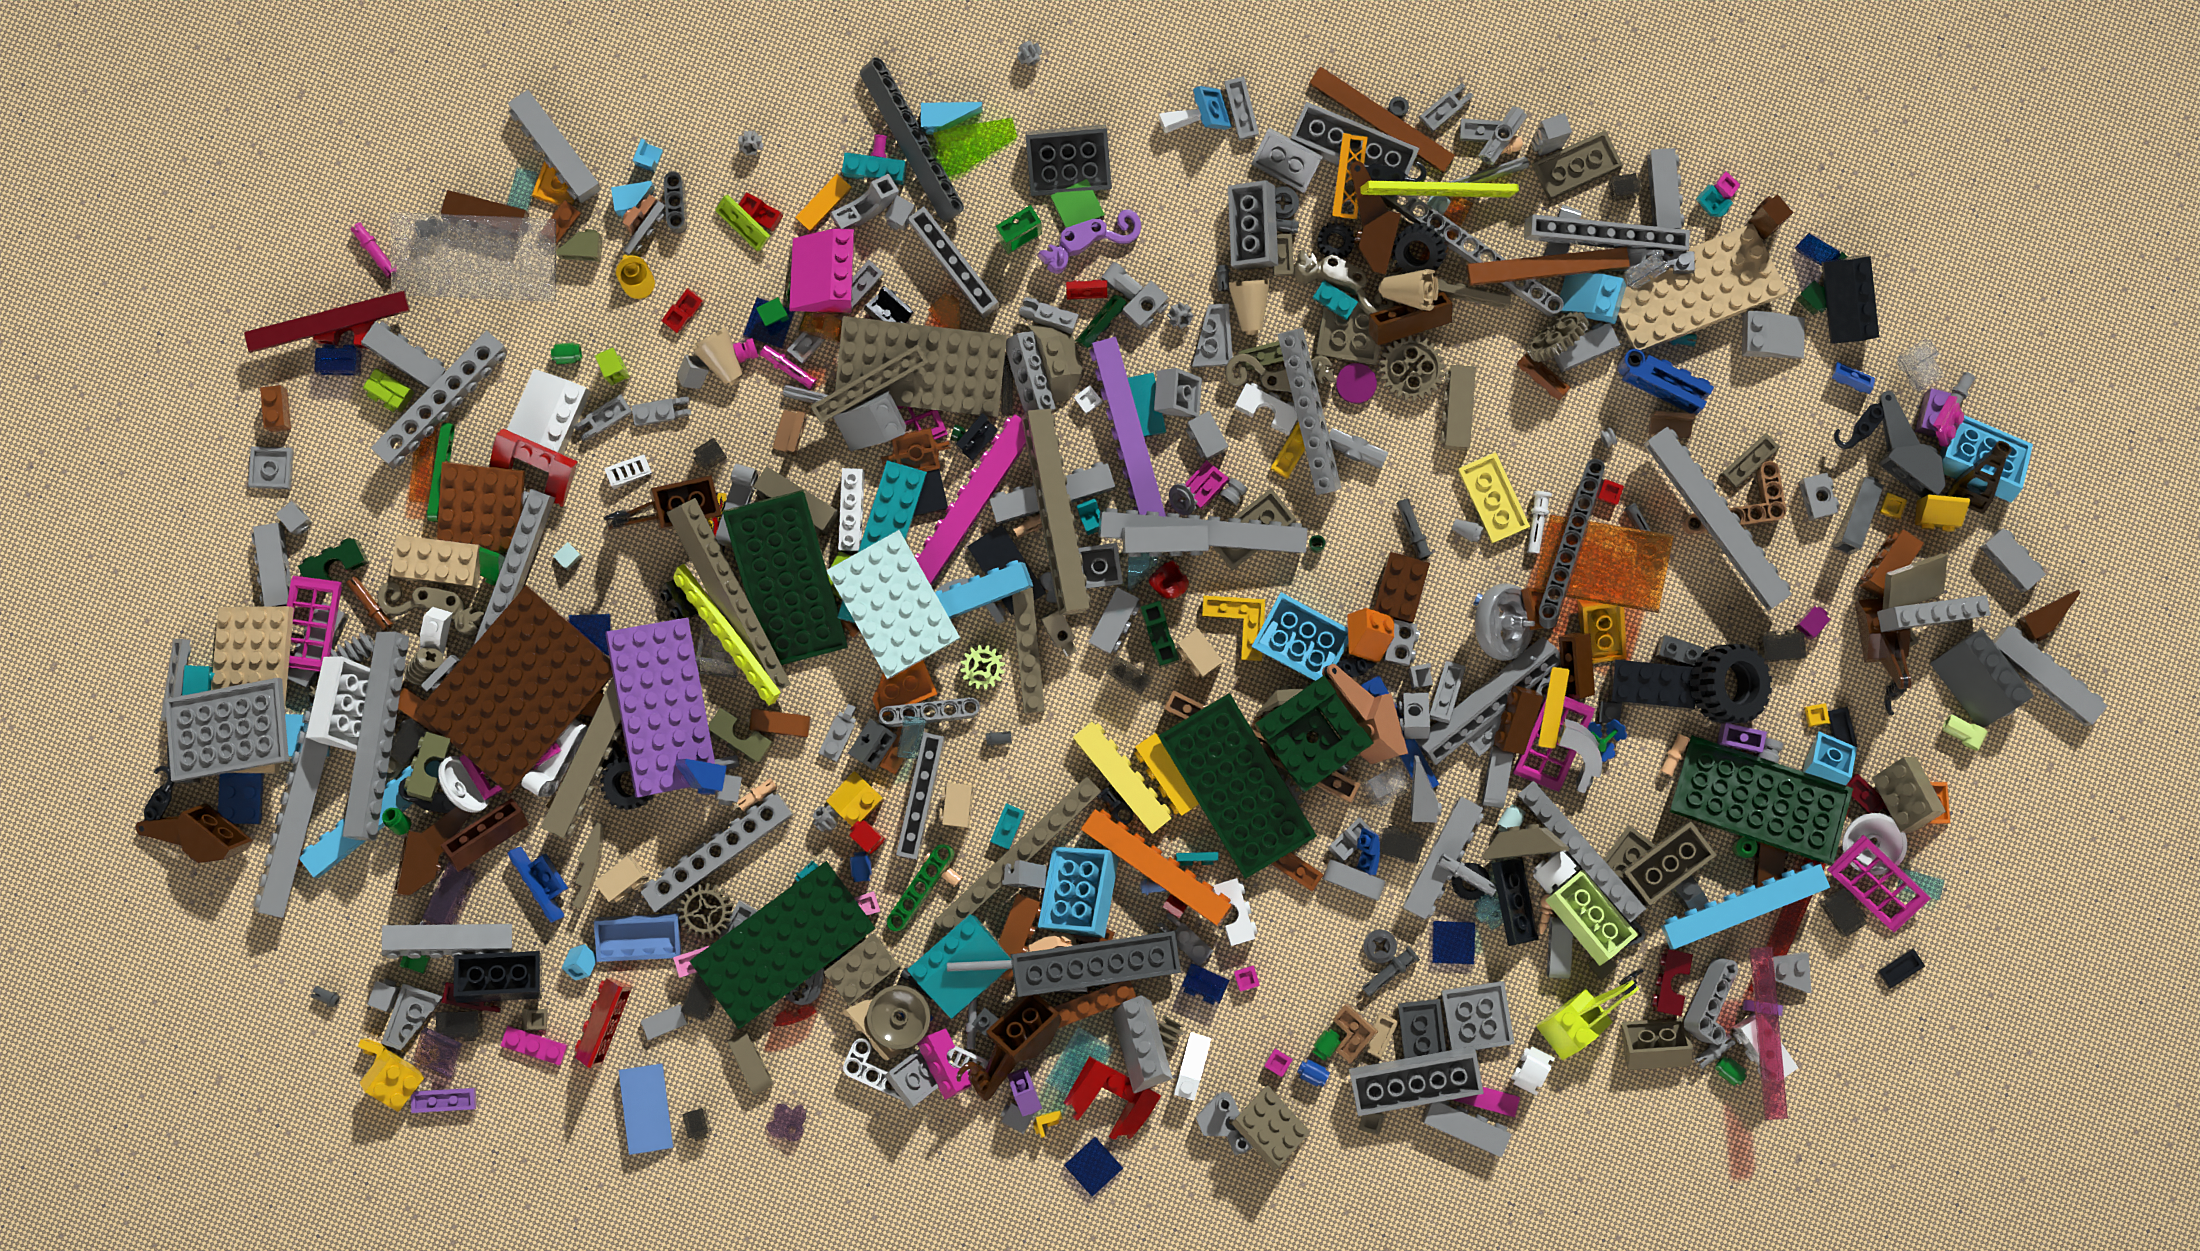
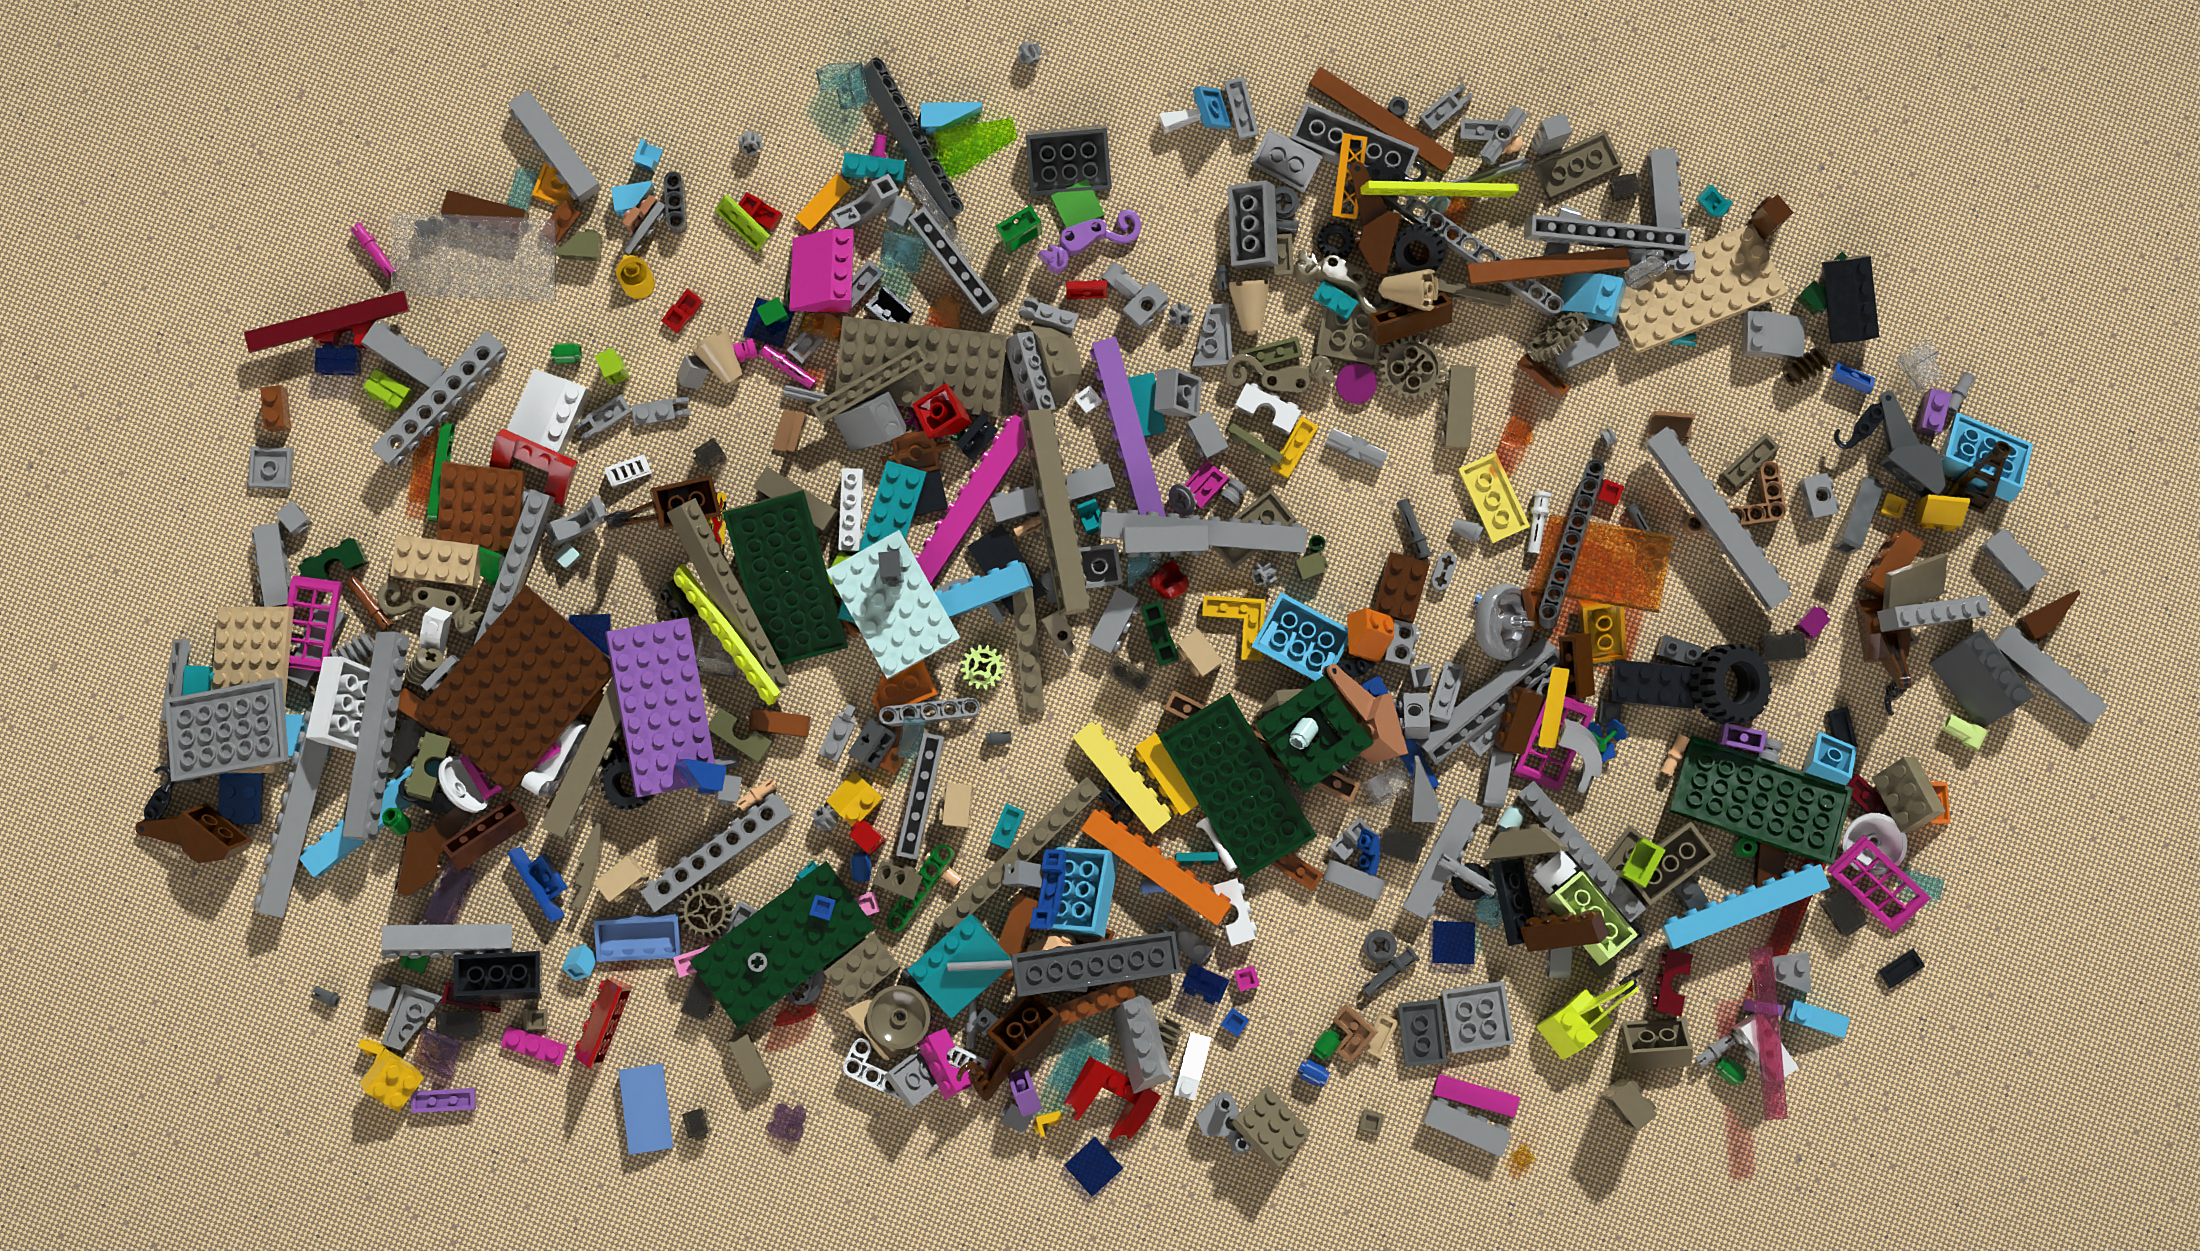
(578, 523): none -> light grey arch
(664, 1022): light grey tile -> none
(740, 494): light grey beam -> none
(761, 967): none -> light grey bush
(822, 907): none -> blue plate
(848, 81): none -> clear light blue brick
(891, 568): none -> dark grey brick
(897, 879): none -> dark tan brick
(903, 252): none -> clear light blue slope
(938, 215): none -> clear axle
(941, 413): none -> red slope
(1051, 891): none -> blue slope
(1101, 321): dark green plate -> none
(1174, 906): red plate -> none
(1206, 825): none -> white piece
(1234, 1022): none -> blue plate
(1255, 445): none -> olive plate
(1264, 574): none -> light grey gear
(1278, 1062): dark pink plate -> none
(1303, 733): none -> light aqua brick
(1309, 411): light grey brick -> none
(1311, 566): none -> olive brick
(1416, 1081): light grey brick -> none
(1448, 572): none -> light grey beam
(1516, 1156): none -> clear yellow plate
(1517, 433): none -> clear orange slope
(1533, 1070): white brick -> none
(1564, 931): none -> reddish brown brick
(1629, 1104): none -> dark tan brick
(1642, 862): none -> lime panel
(1665, 381): blue hinge -> none
(1709, 1000): light grey beam -> none
(1726, 185): dark pink plate -> none
(1805, 365): none -> dark brown piece
(1816, 1018): none -> medium azure slope
(1817, 249): clear blue tile -> none
(1817, 715): yellow tile -> none
(1948, 421): dark pink plate -> none

